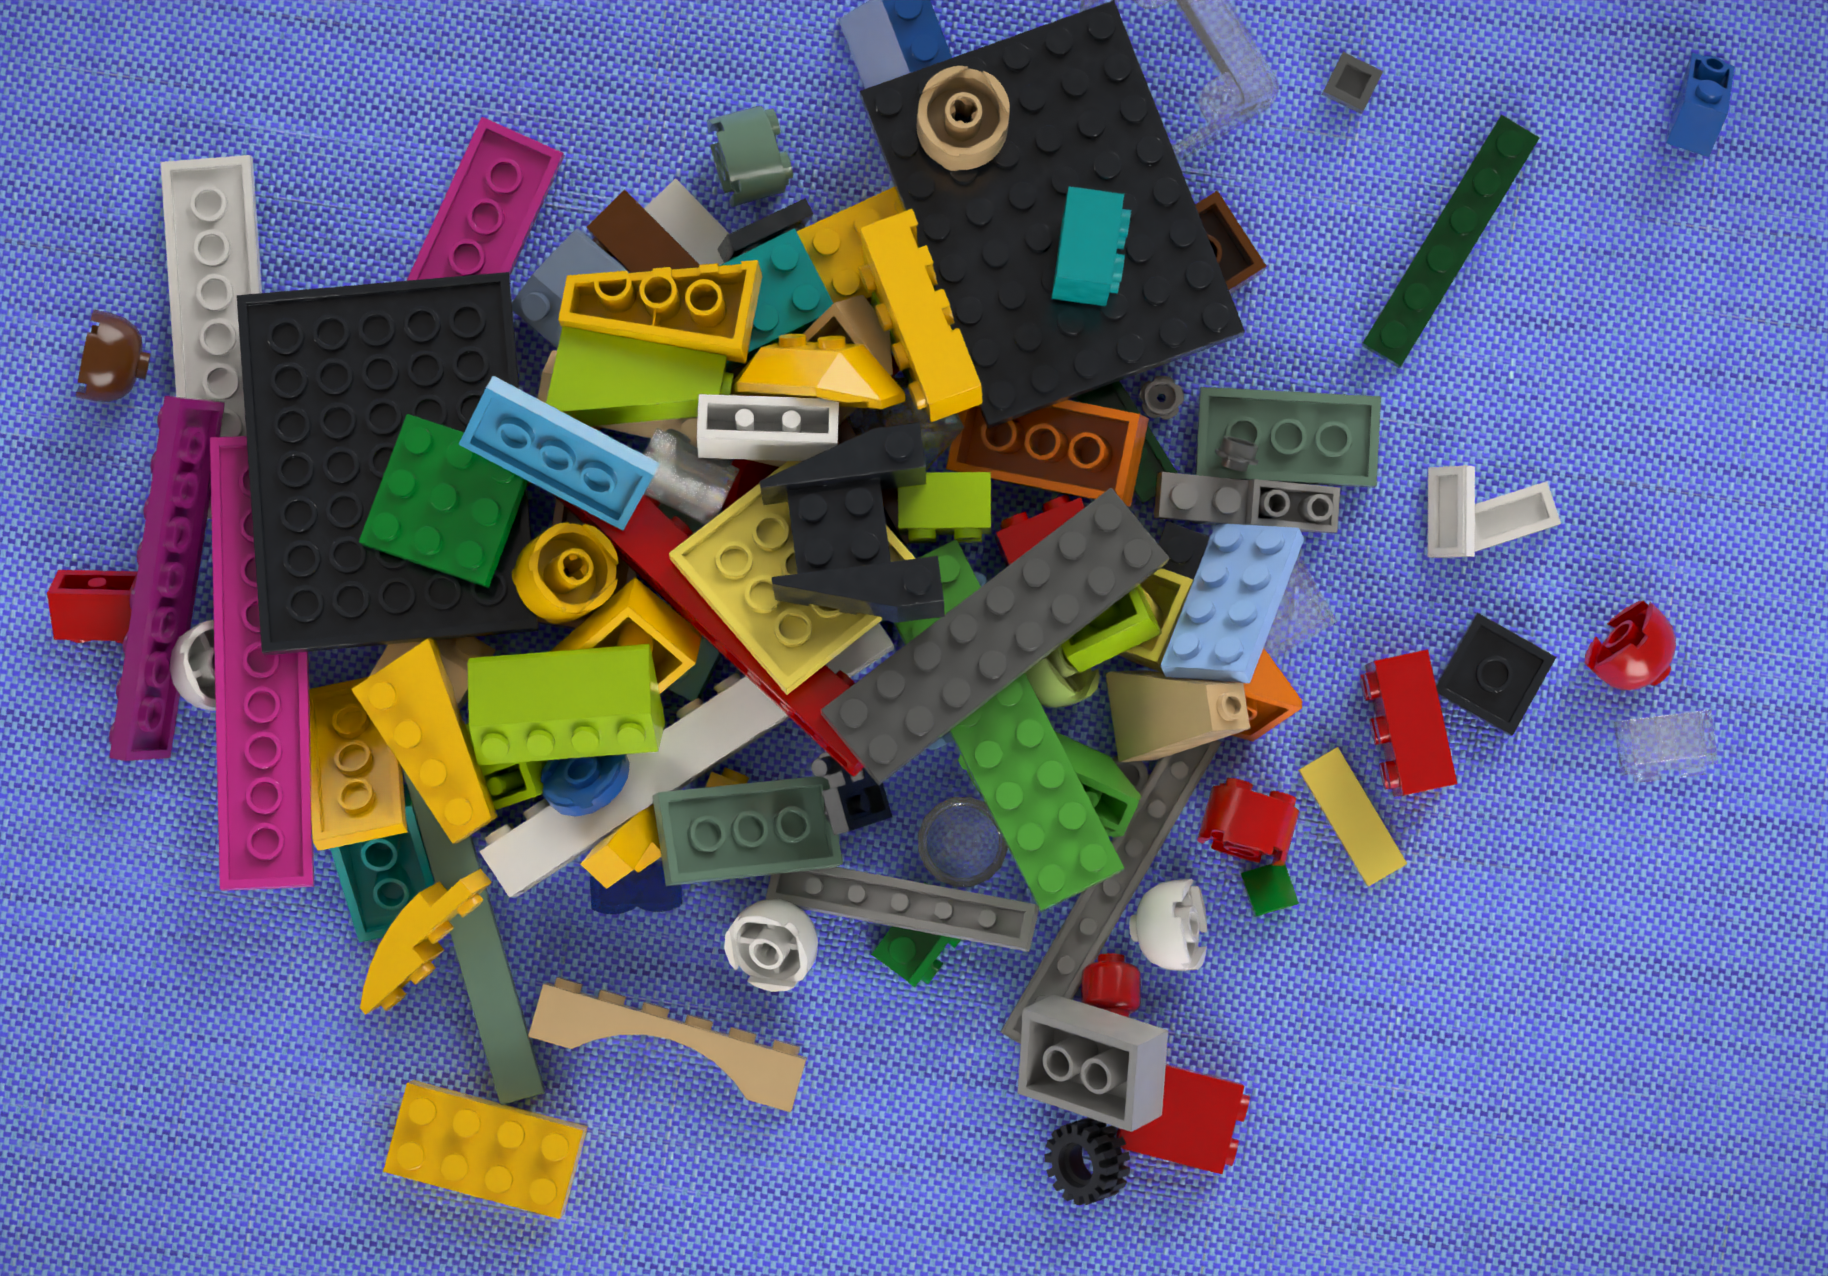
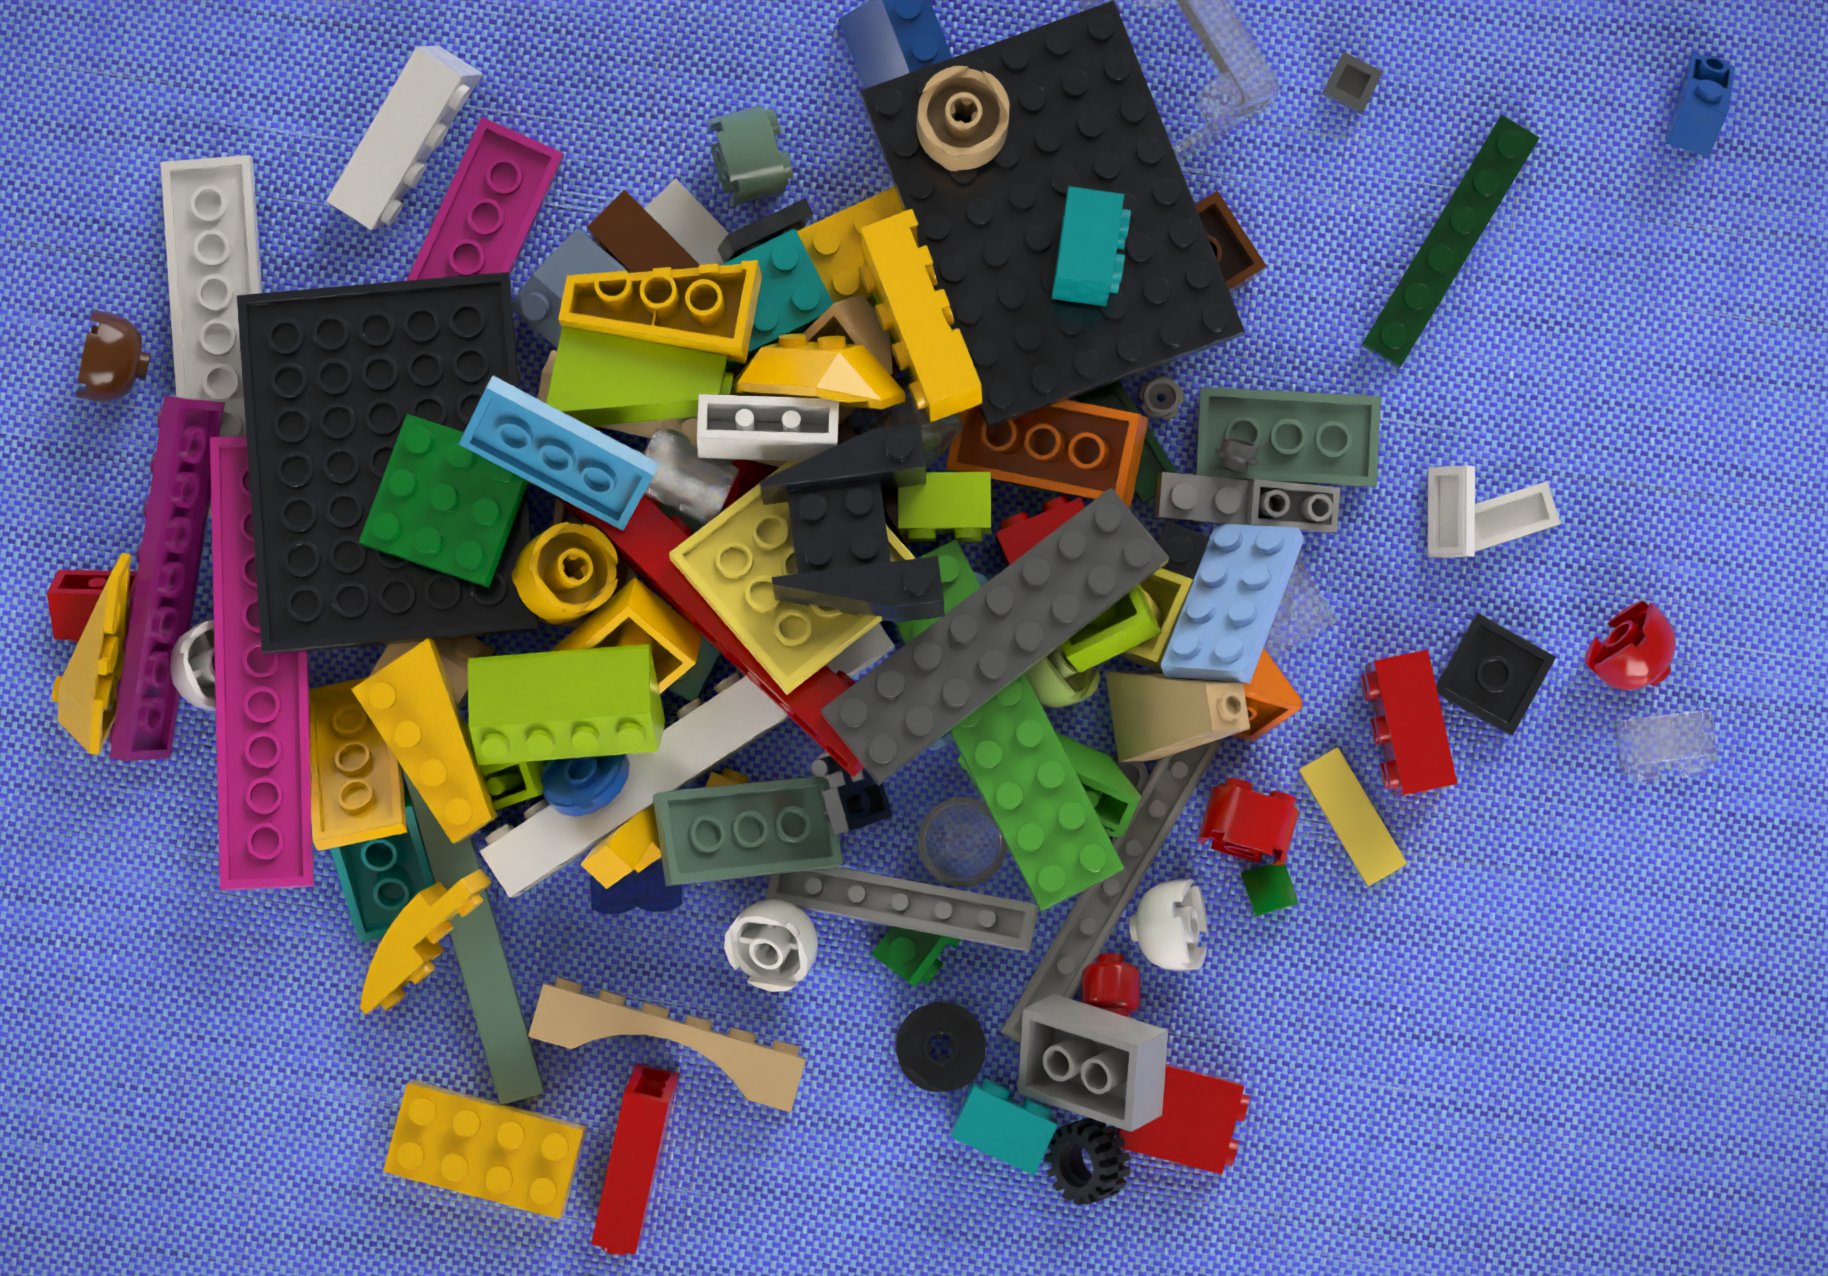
(90, 680): none -> yellow wedge
(403, 136): none -> white wedge
(634, 1159): none -> red slope
(941, 1073): none -> black plate
(1004, 1126): none -> teal brick

